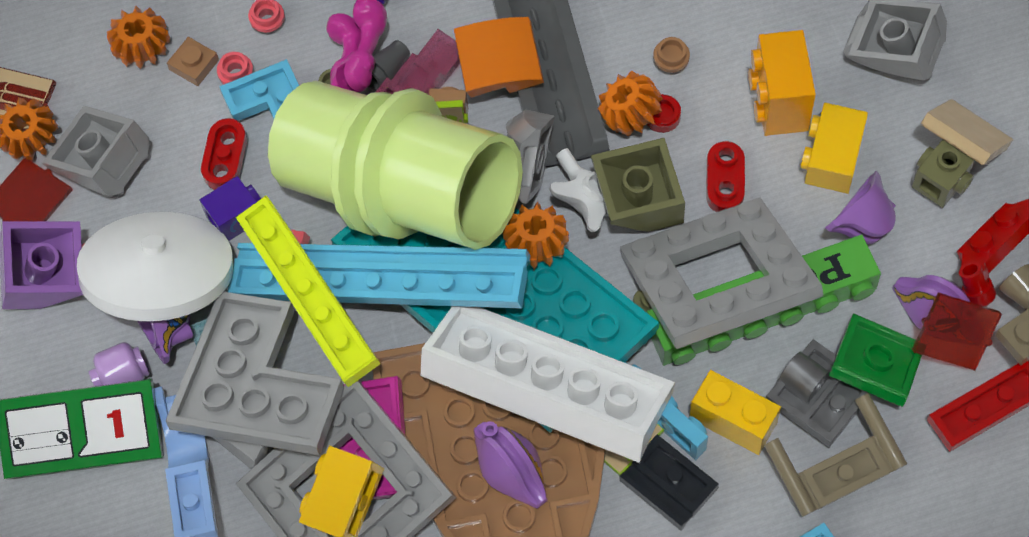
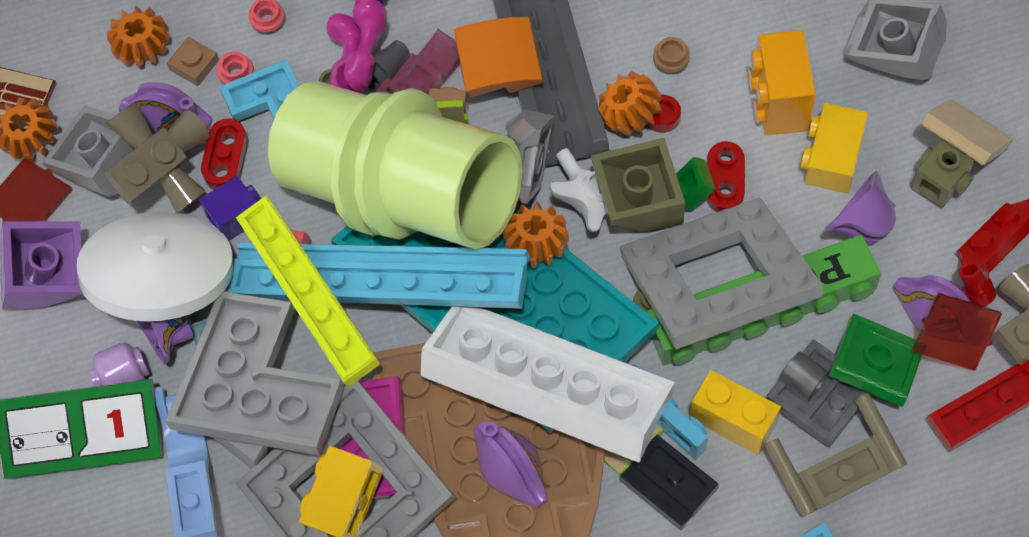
(156, 156): none -> dark tan brick
(163, 105): none -> medium lavender hat
(695, 182): none -> green plate

